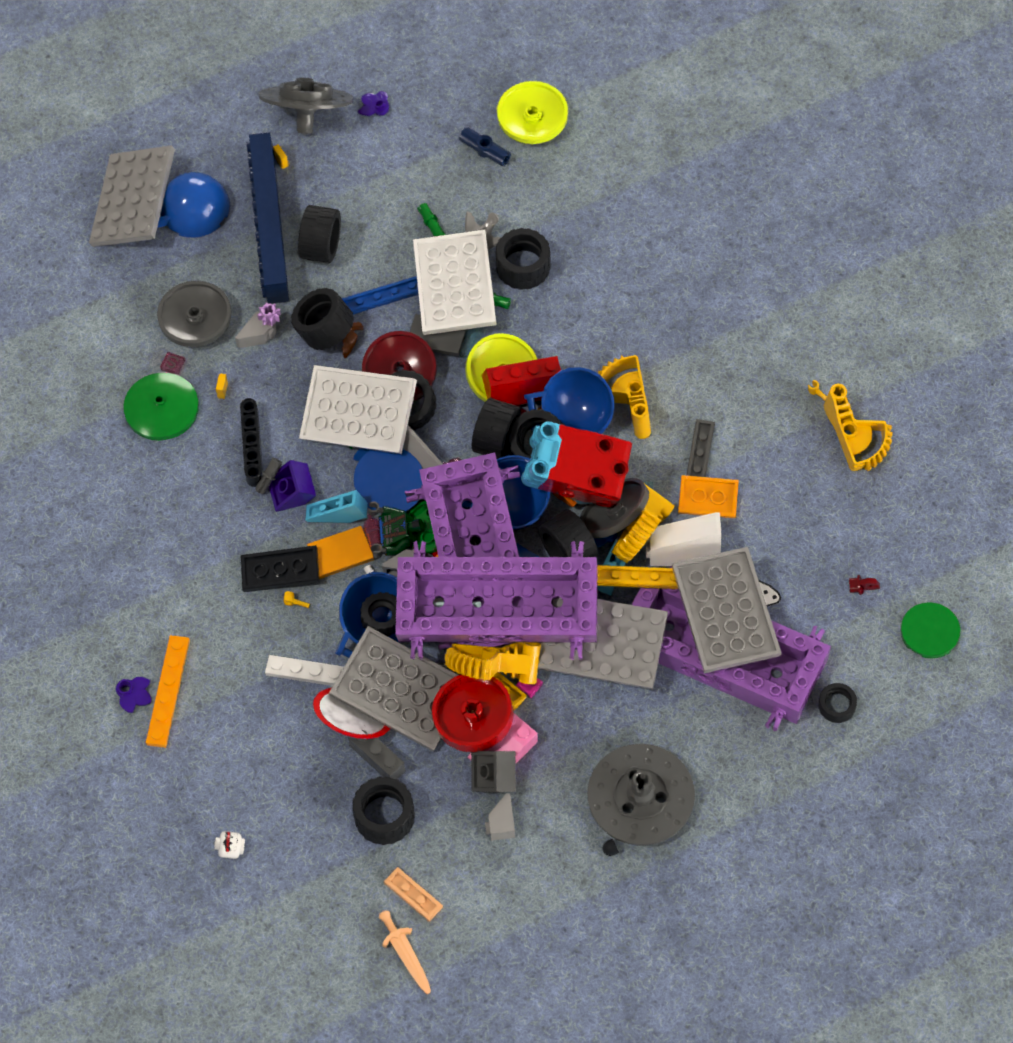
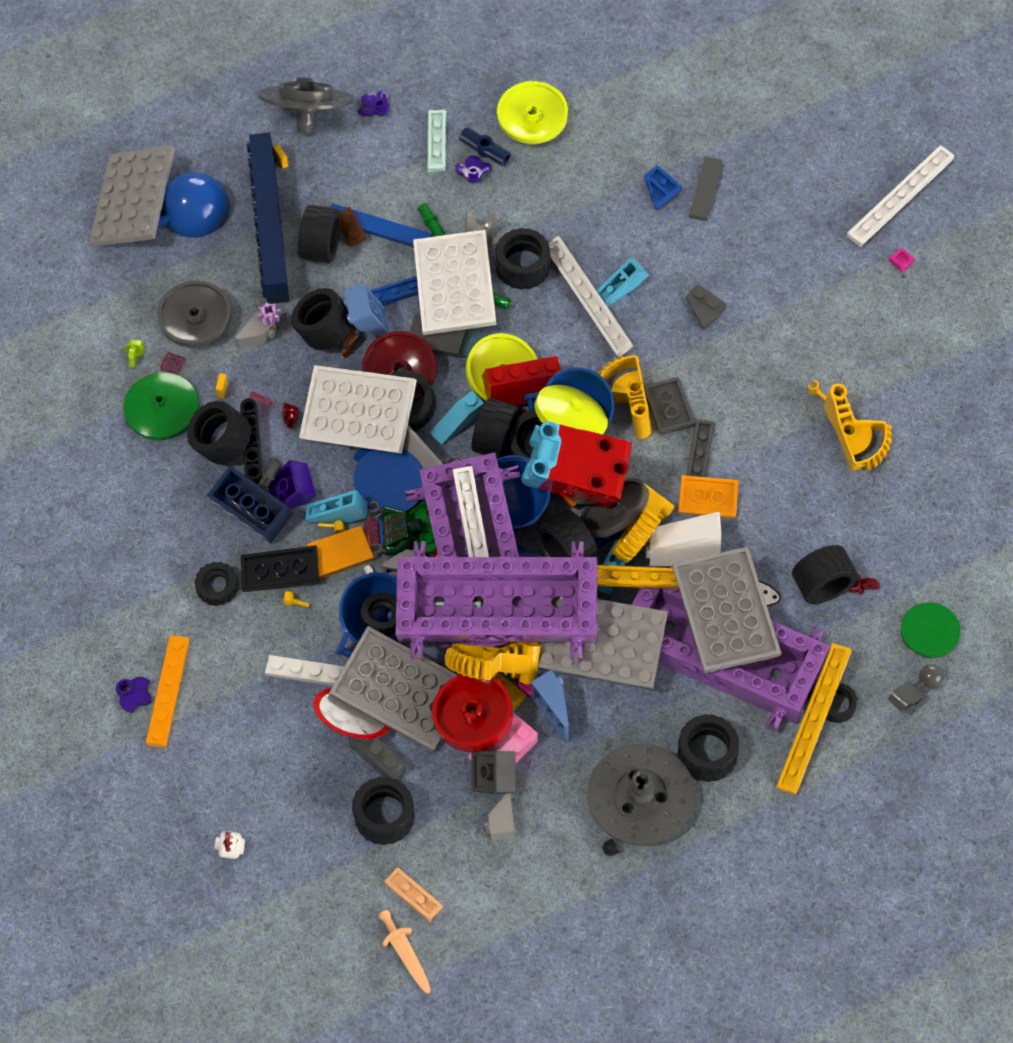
(134, 349): none -> lime piece
(205, 423): none -> black tyre
(209, 571): none -> black tyre
(250, 504): none -> dark blue brick
(260, 399): none -> clear pink tile
(289, 414): none -> dark red piece
(337, 526): none -> yellow hand
(351, 227): none -> reddish brown plate
(365, 310): none -> medium blue slope
(387, 229): none -> blue tile
(436, 140): none -> light aqua tile
(457, 418): none -> medium azure slope
(470, 513): none -> white plate
(472, 168): none -> dark purple plate
(549, 696): none -> medium blue slope
(570, 408): none -> neon yellow dish
(589, 297): none -> white plate
(623, 281): none -> medium azure slope
(661, 186): none -> blue wing
(669, 406): none -> dark grey tile
(704, 305): none -> dark grey wing
(705, 188): none -> dark grey tile
(716, 727): none -> black tyre
(813, 719): none -> yellow tile
(824, 574): none -> black tyre
(900, 196): none -> white plate
(901, 259): none -> dark pink tile
(909, 695): none -> dark grey beam

